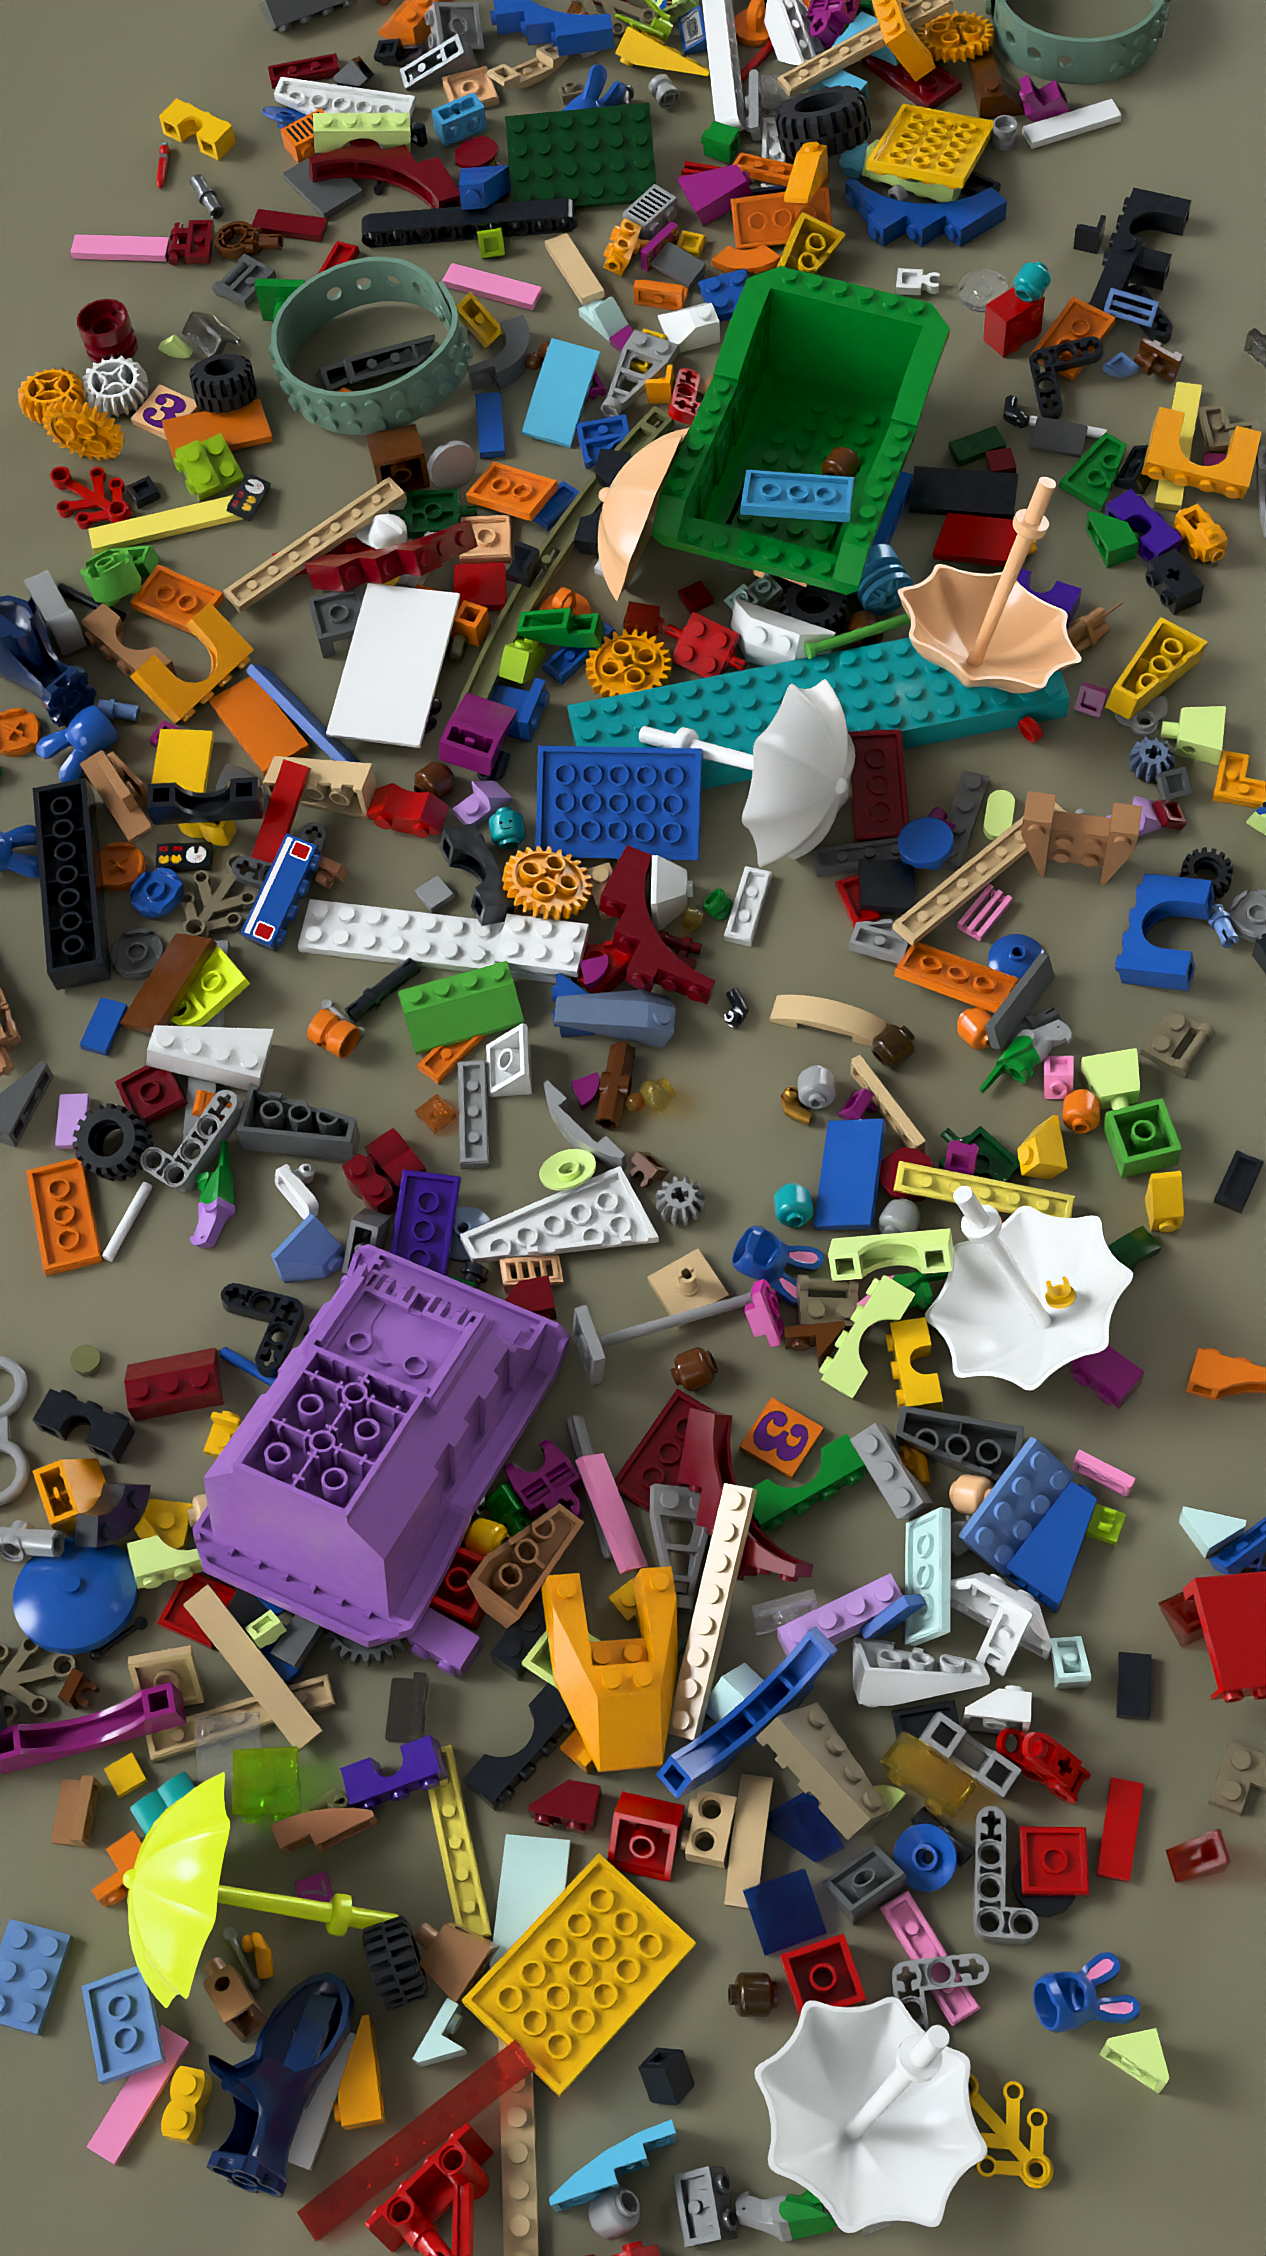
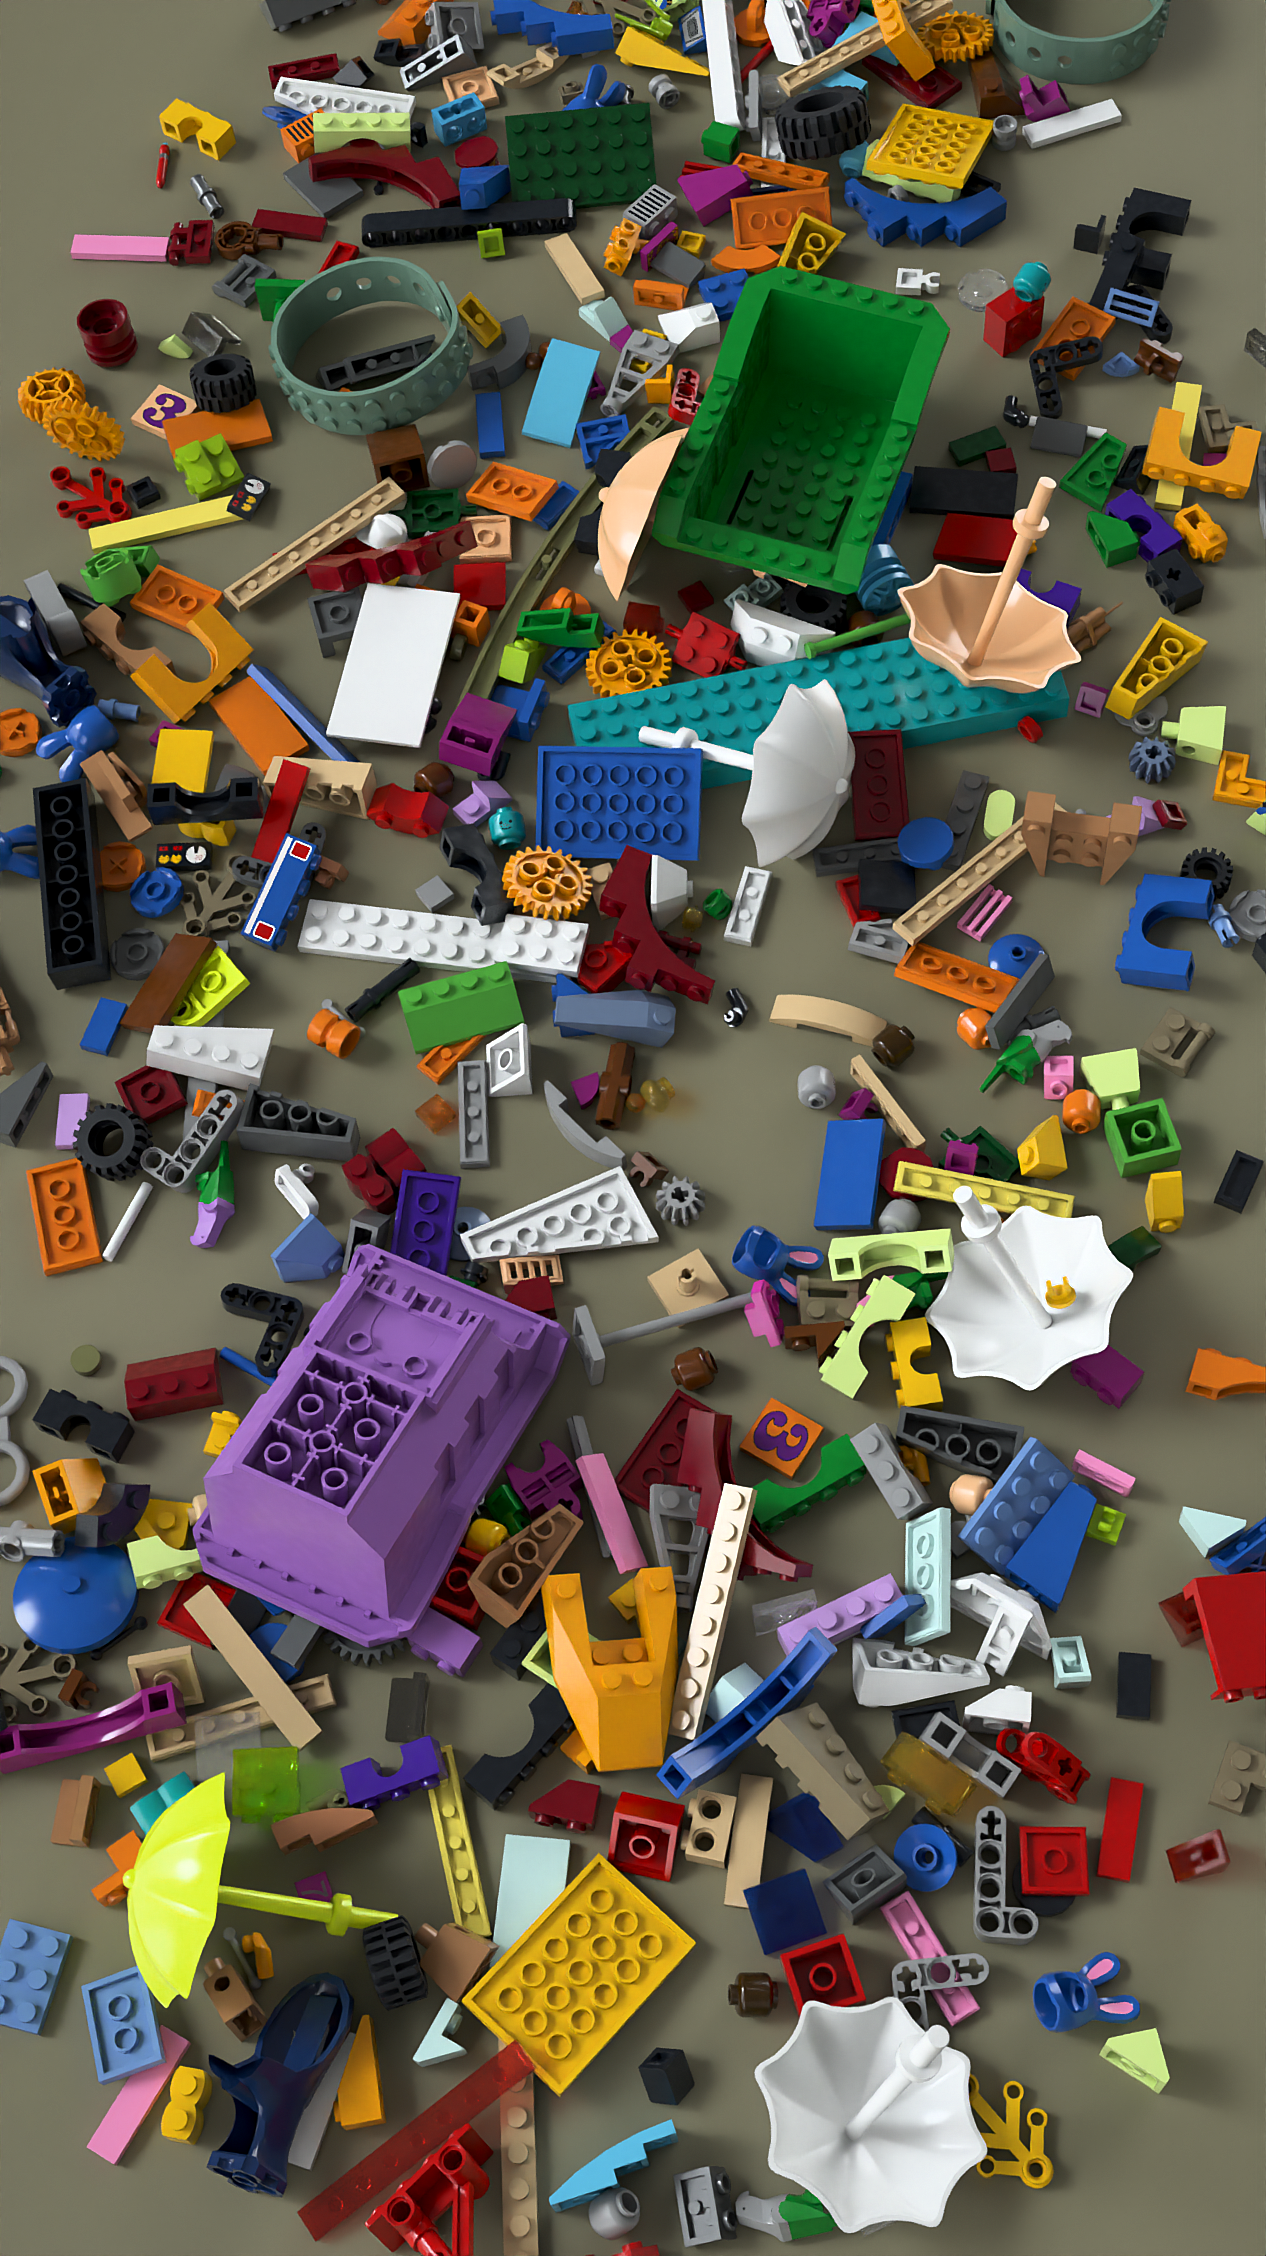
(113, 379): white gear -> none
(265, 1629): yellowish green plate -> none
(492, 286): bright pink tile -> none
(525, 564): black panel -> none
(567, 1169): yellowish green dish -> none
(594, 970): magenta tile -> none
(792, 1108): pearl gold arm -> none
(793, 1204): teal head -> none
(797, 495): dark azure tile -> none
(807, 173): light orange slope -> none
(842, 462): reddish brown head -> none
(941, 814): magenta hand -> none
(1173, 783): dark grey tile -> none

